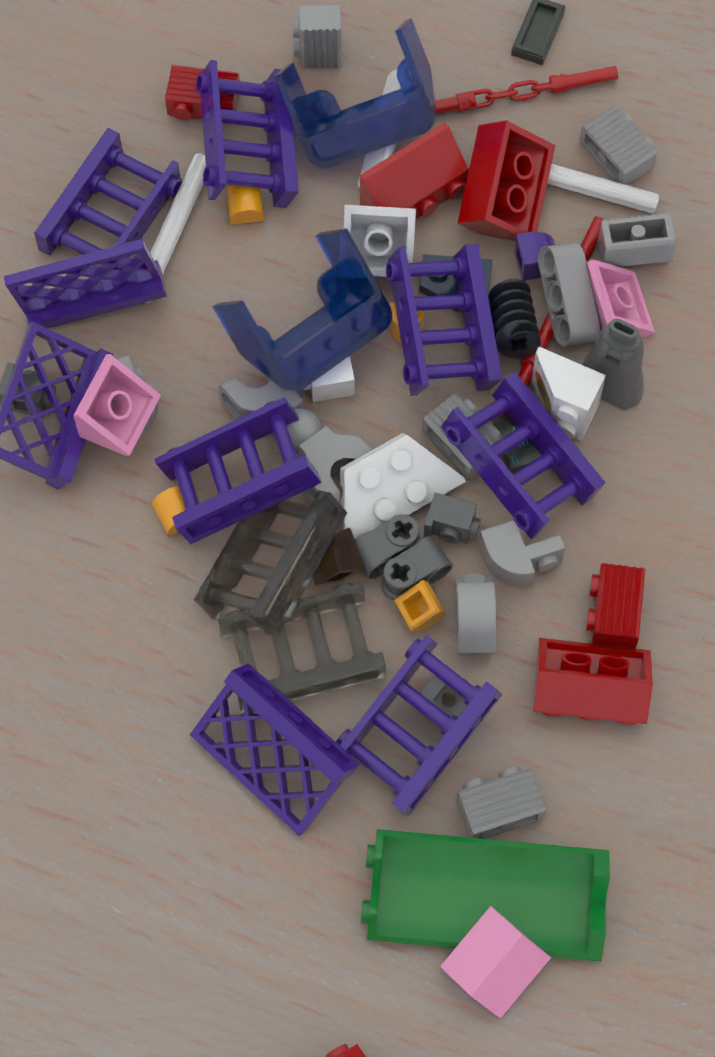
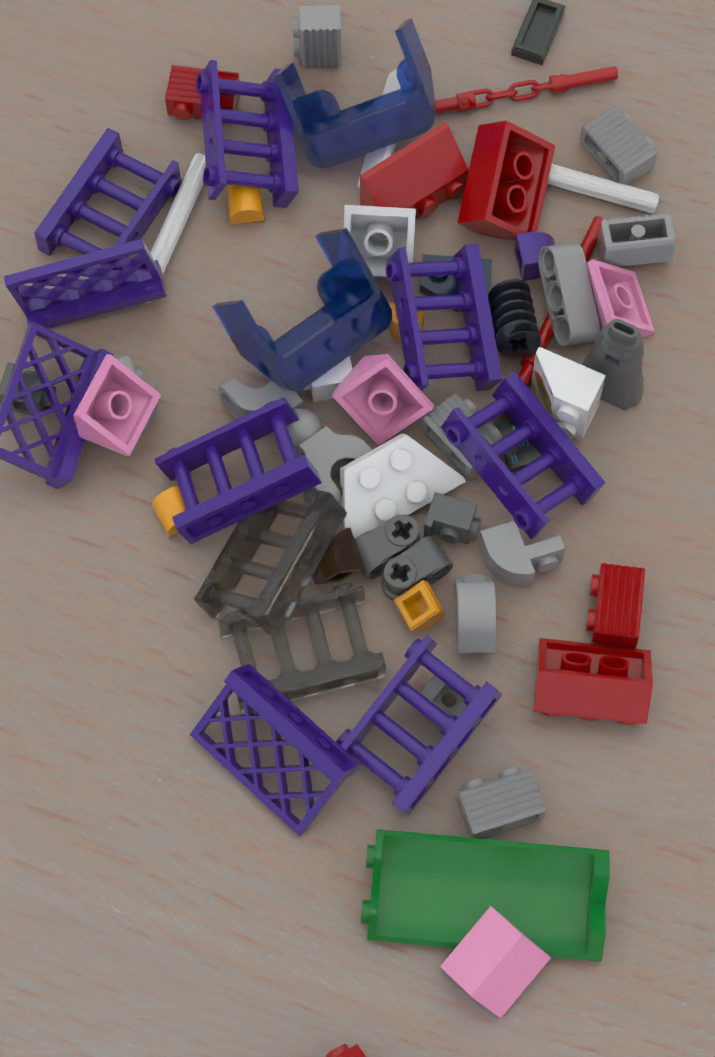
(381, 397): none -> bright pink slope

